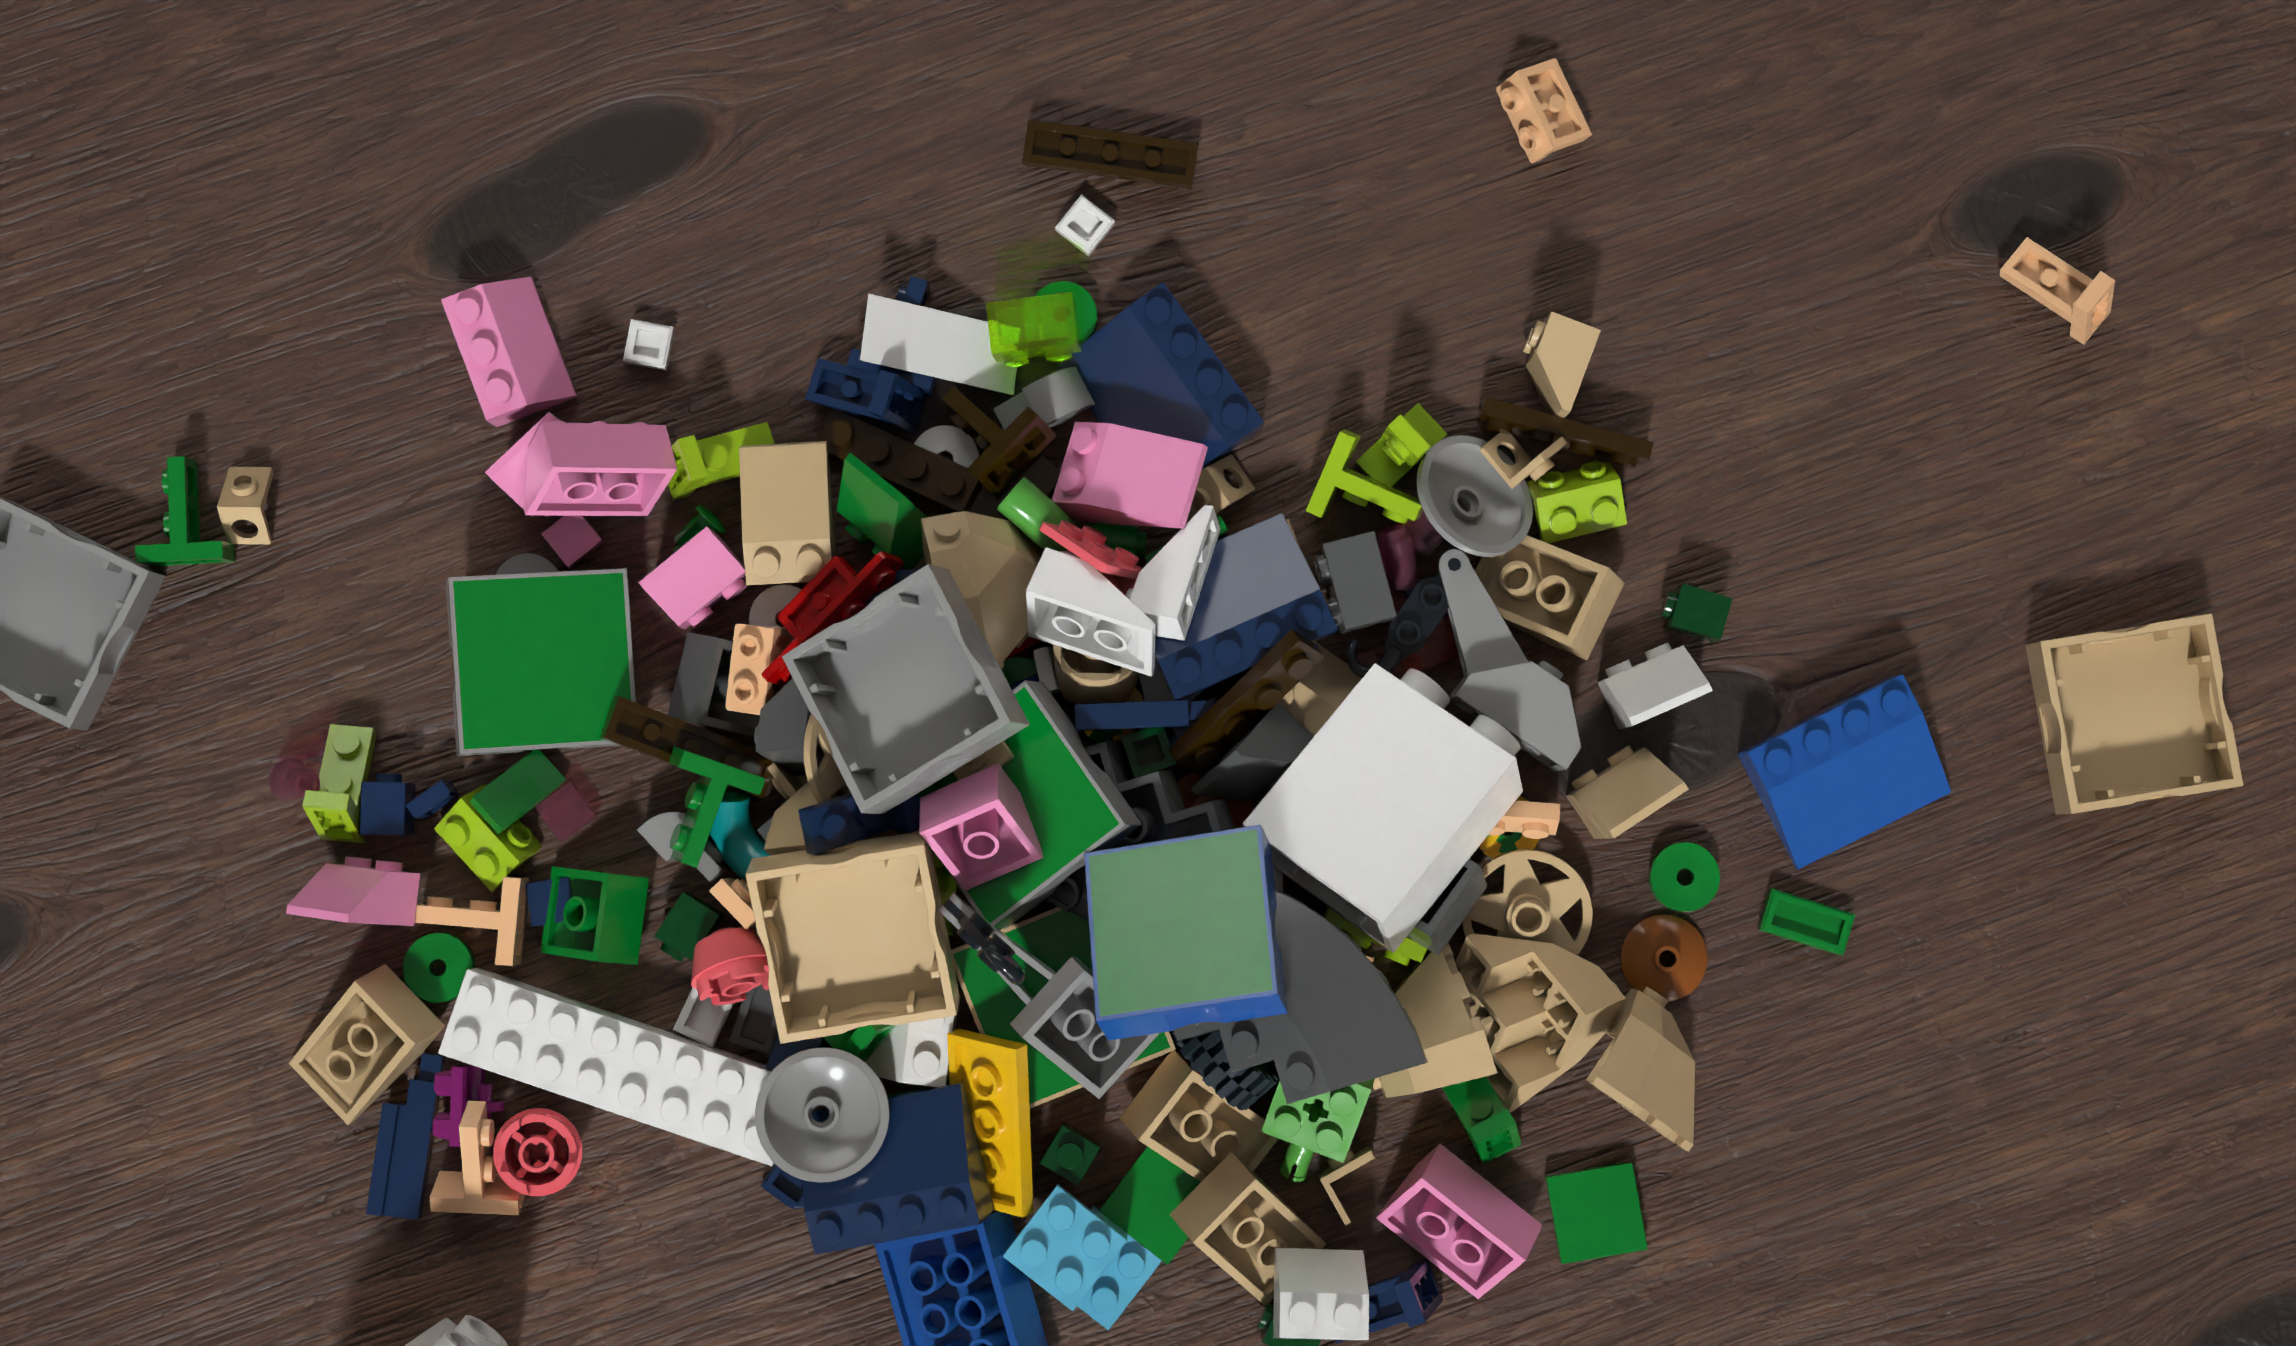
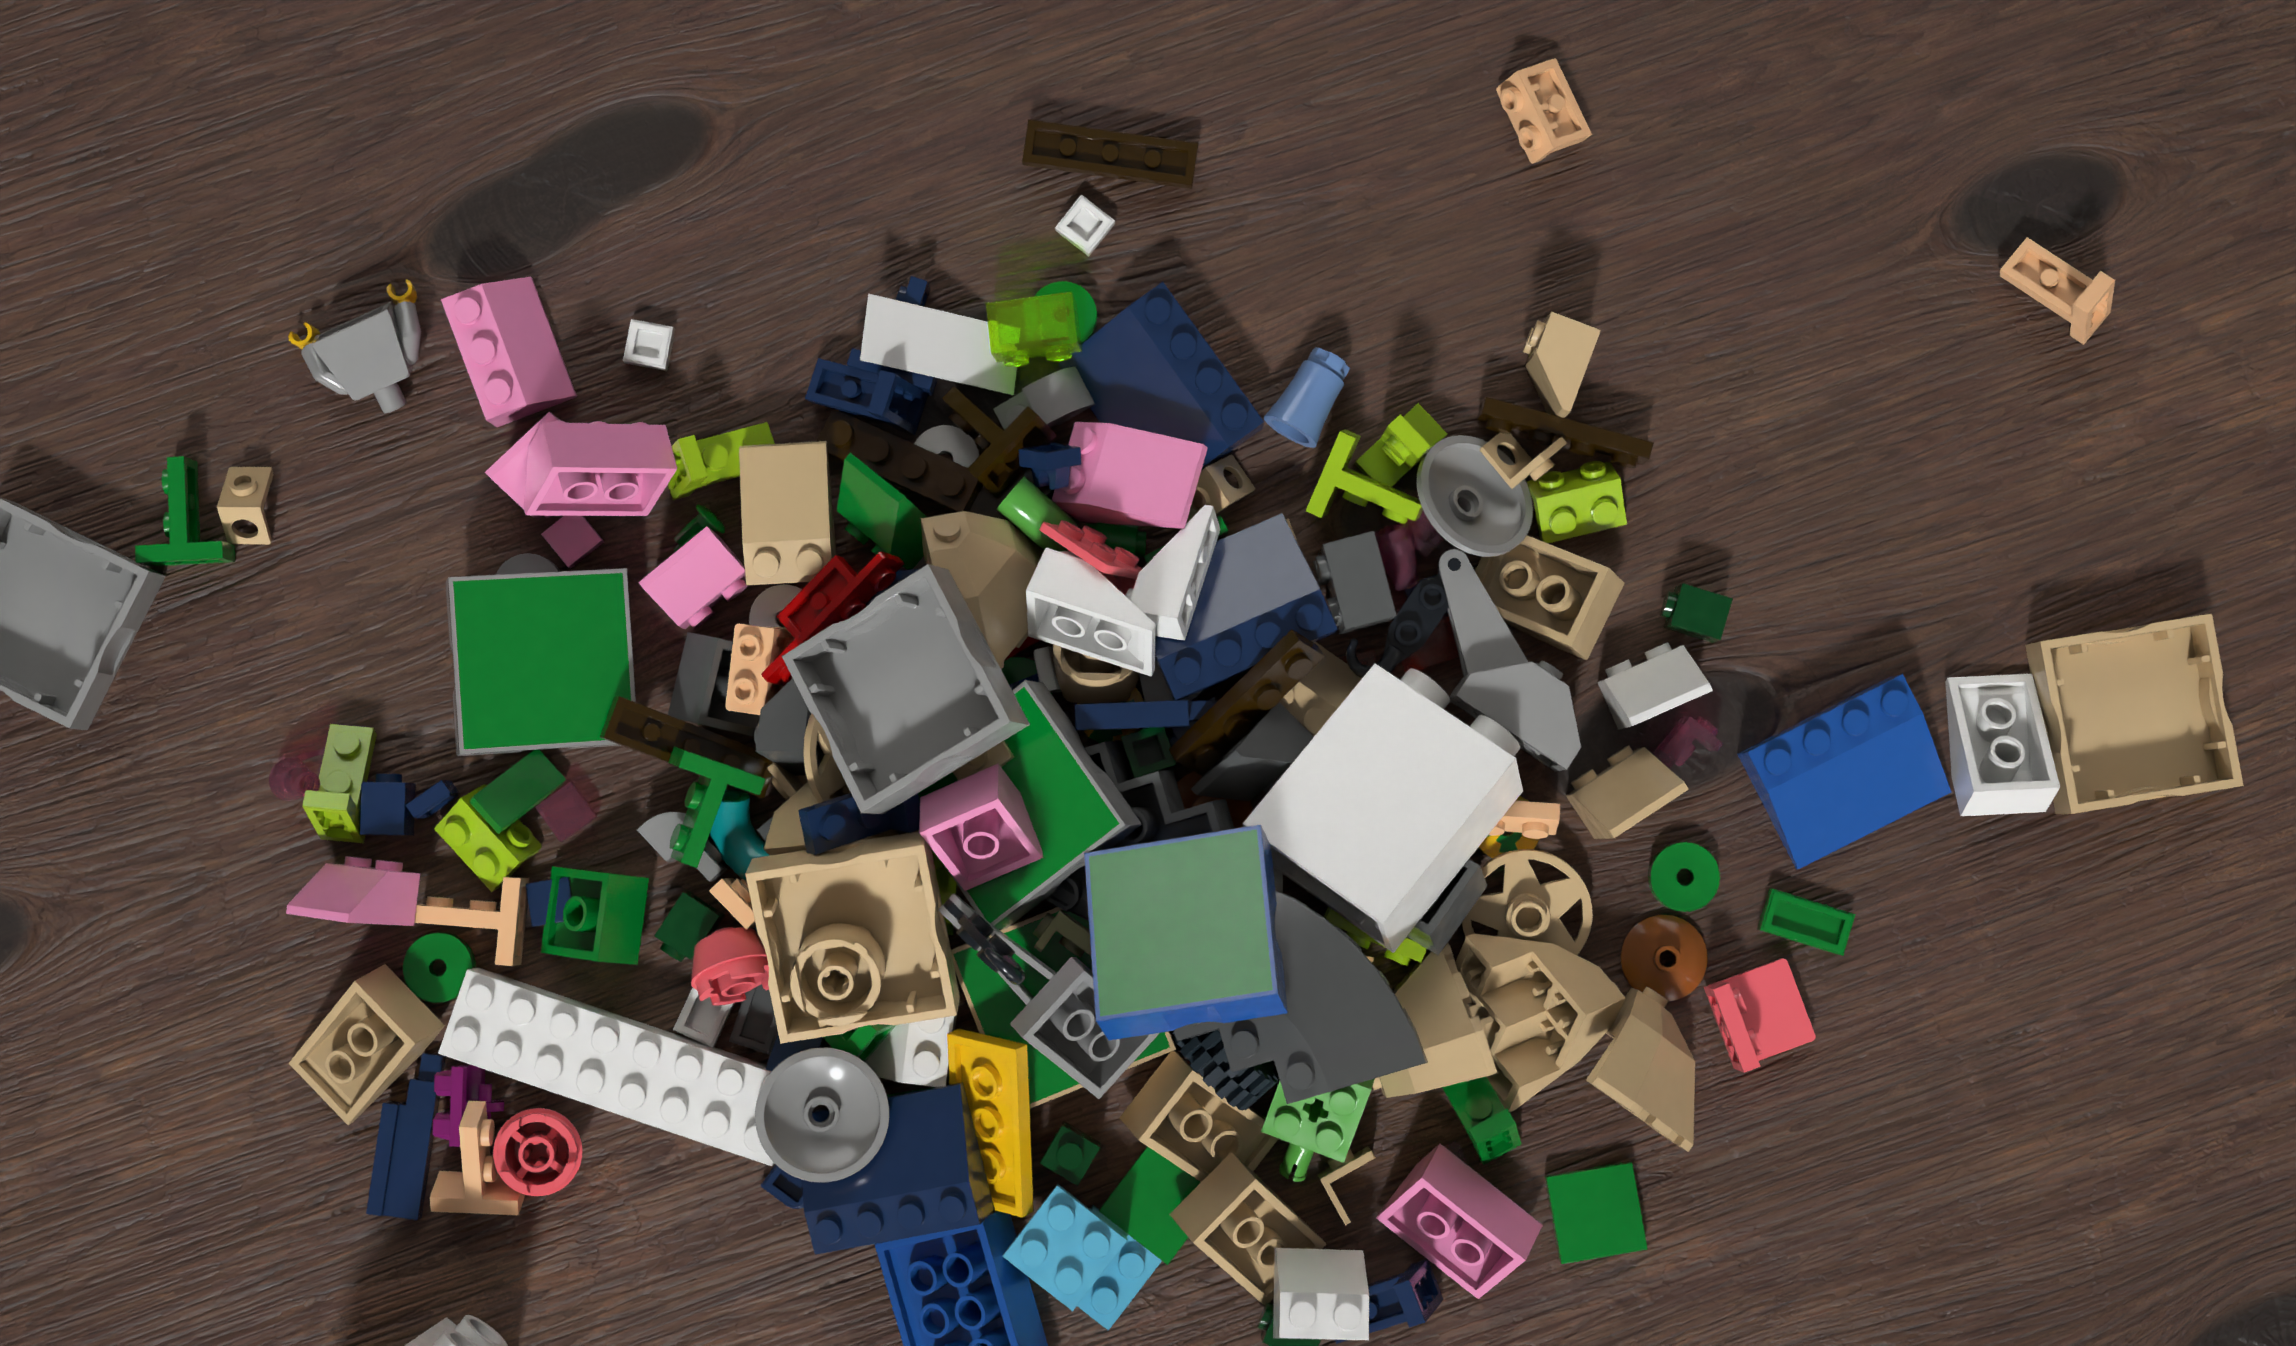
(367, 351): none -> light grey torso
(822, 992): none -> tan brick
(1050, 463): none -> dark blue tile
(1075, 935): none -> olive bracket
(1308, 398): none -> medium blue plant
(1678, 743): none -> clear pink bracket
(1759, 1014): none -> coral bracket
(1999, 746): none -> white slope

